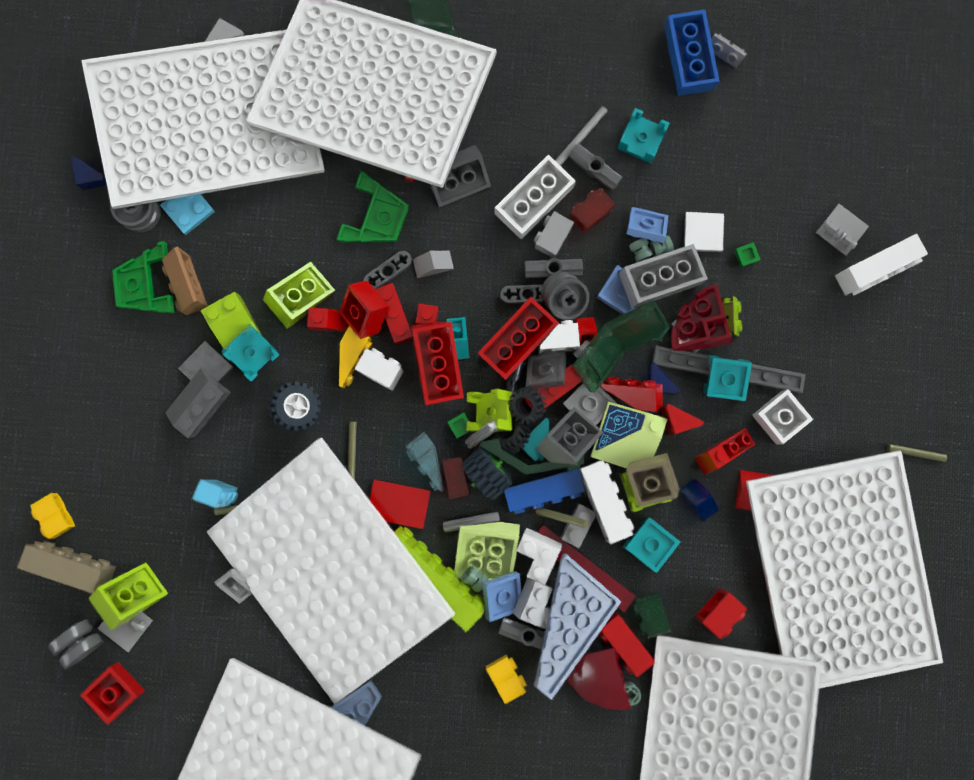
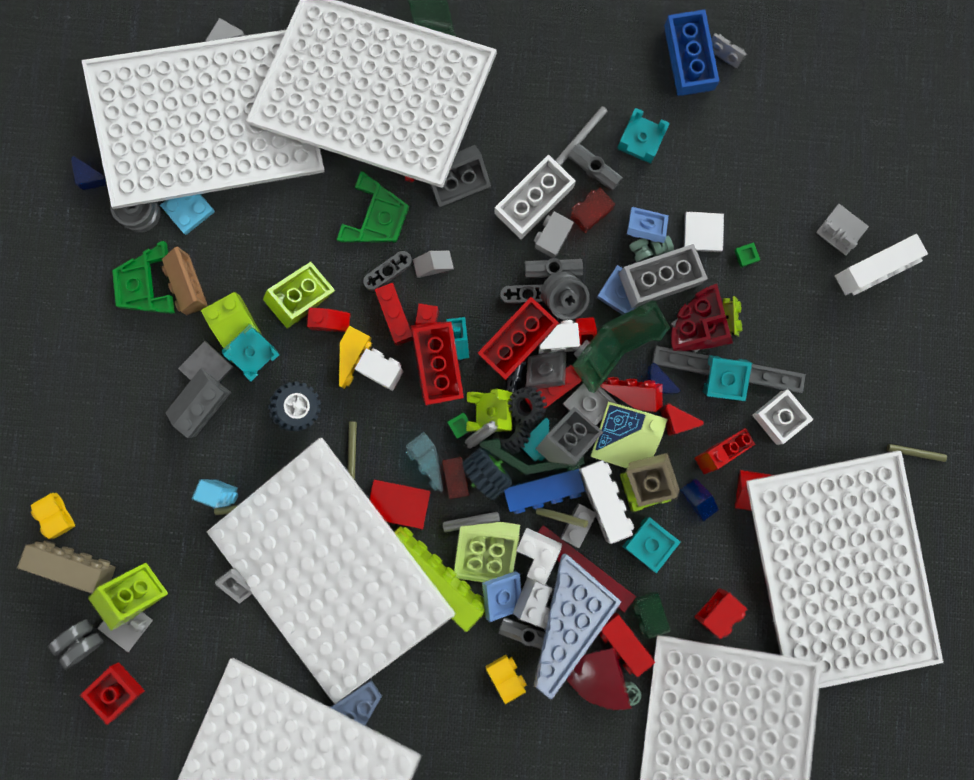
(363, 309): red brick -> none
(474, 578): sand green wheel -> none

